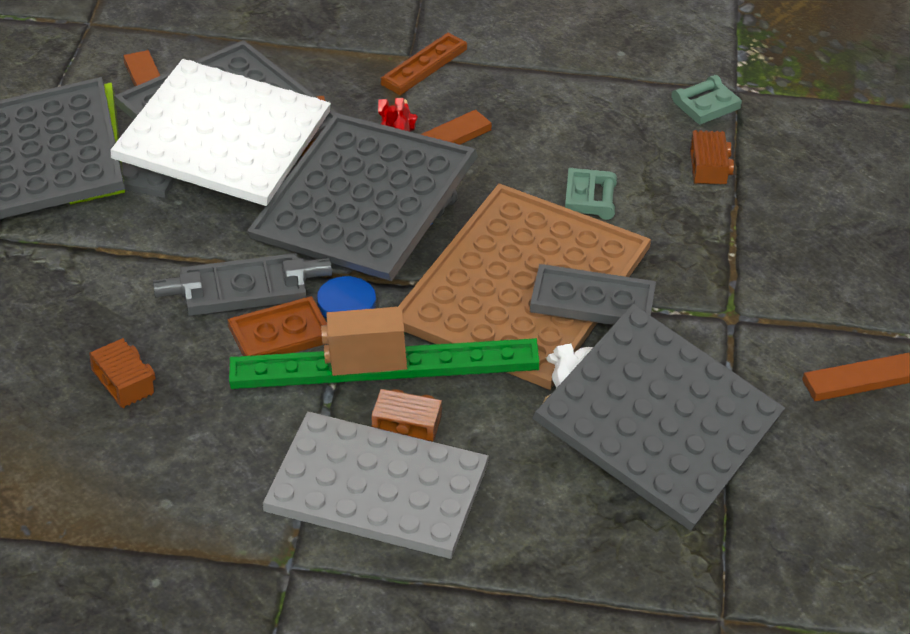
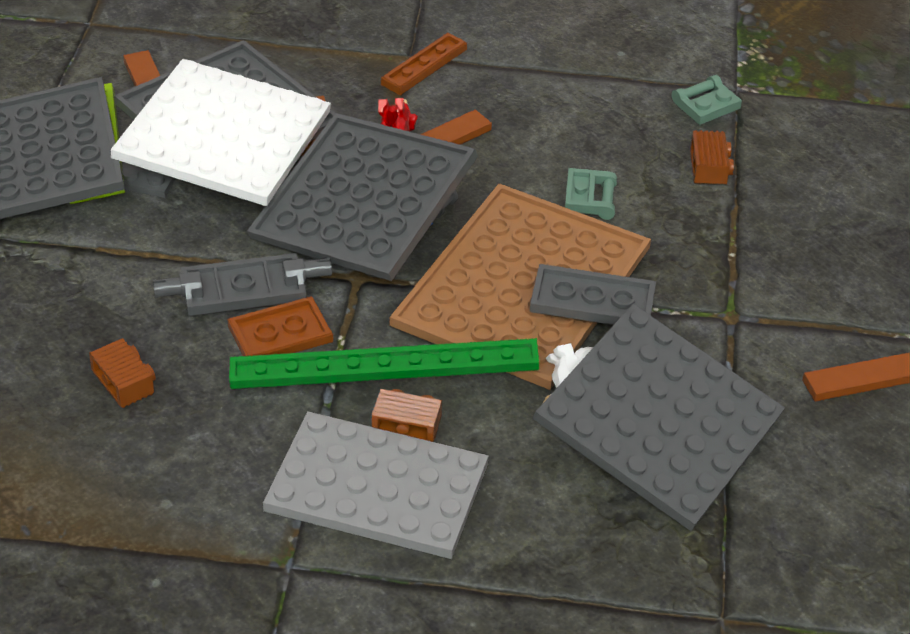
(345, 294): blue tile -> none
(365, 341): medium nougat brick -> none

